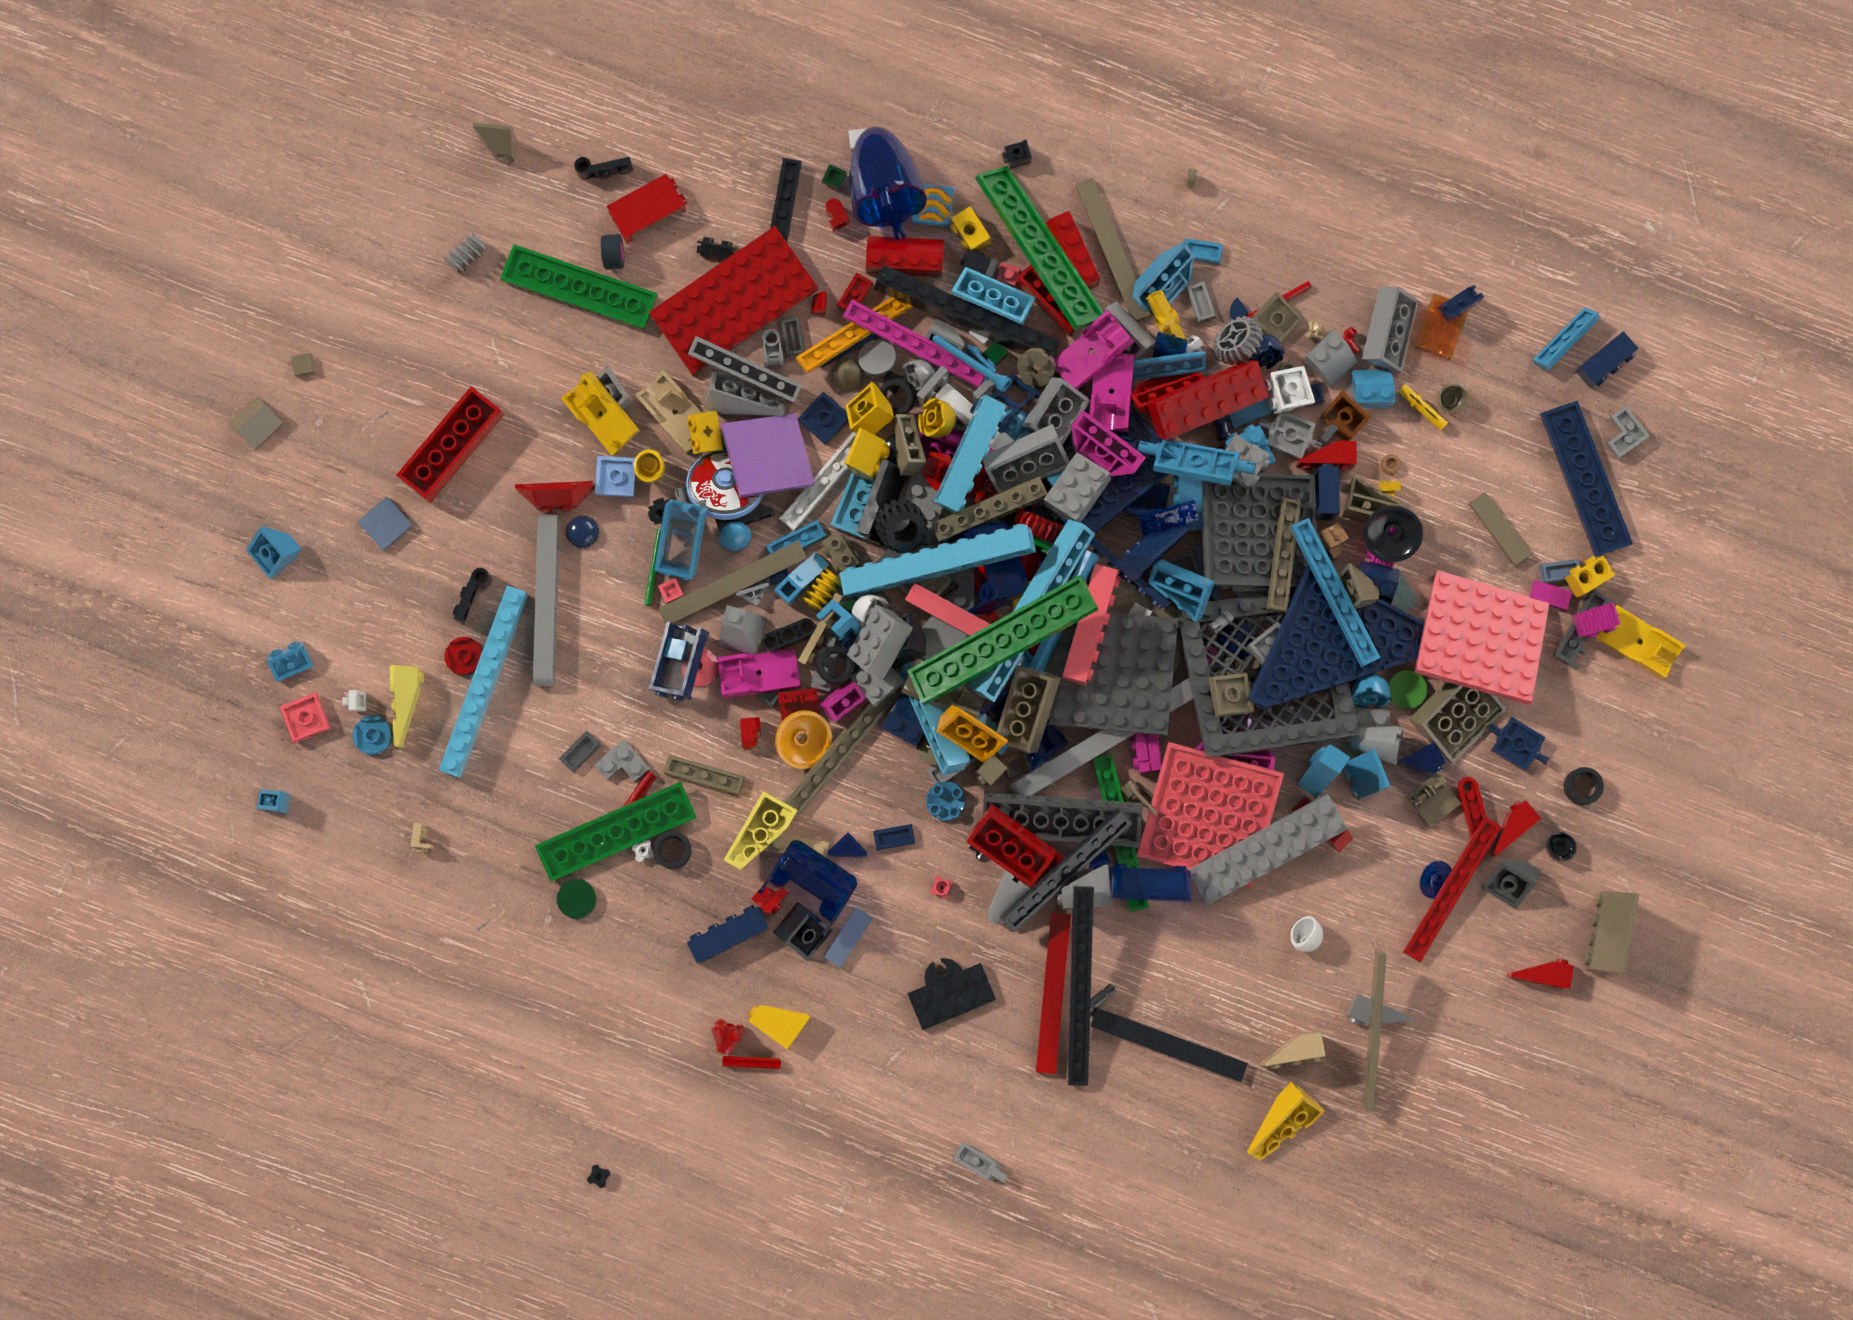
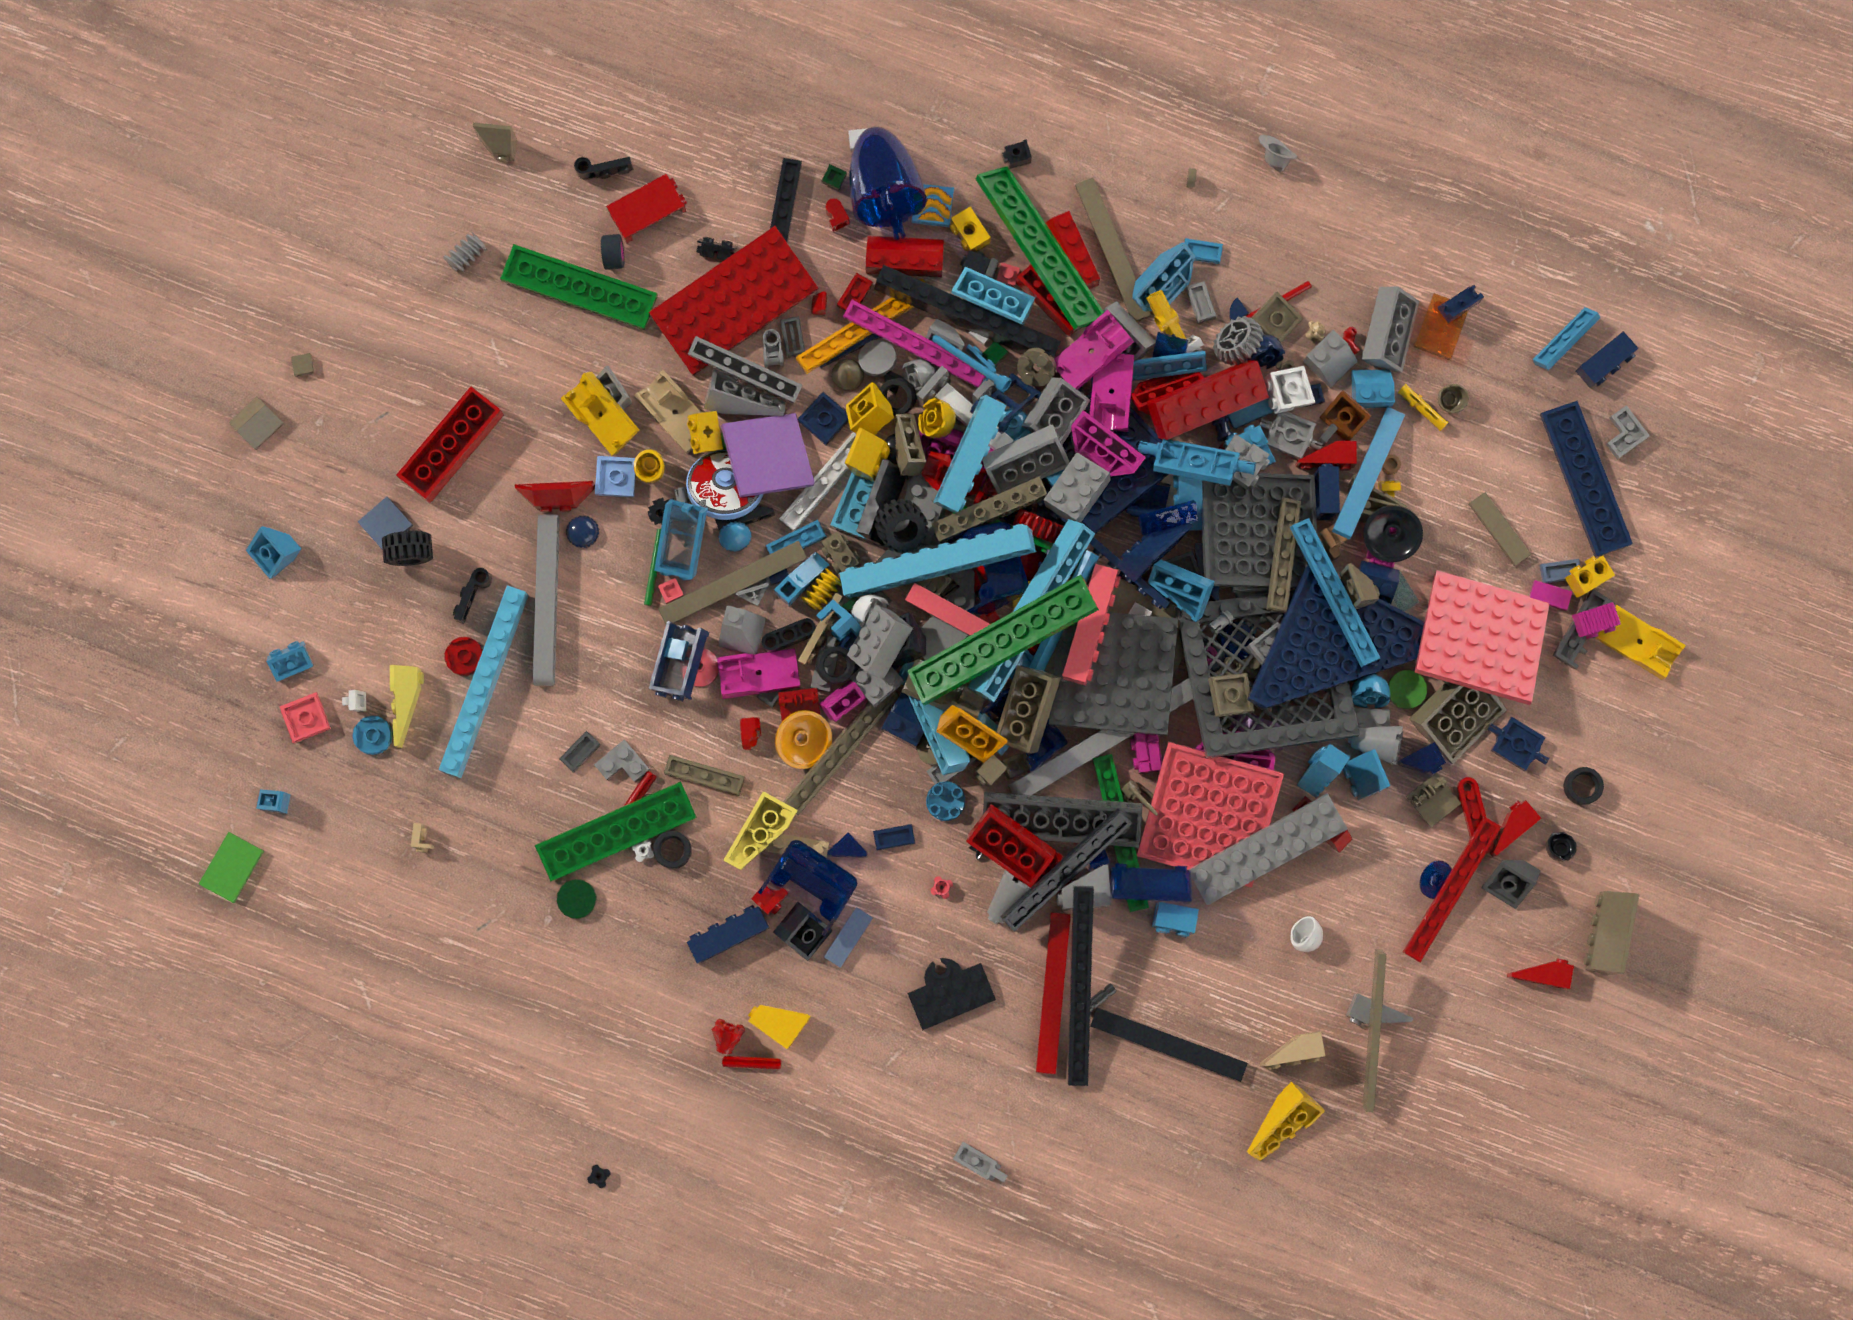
(231, 867): none -> bright green tile
(407, 548): none -> black tyre
(1175, 918): none -> dark azure brick
(1276, 153): none -> light grey piece
(1368, 473): none -> dark azure tile

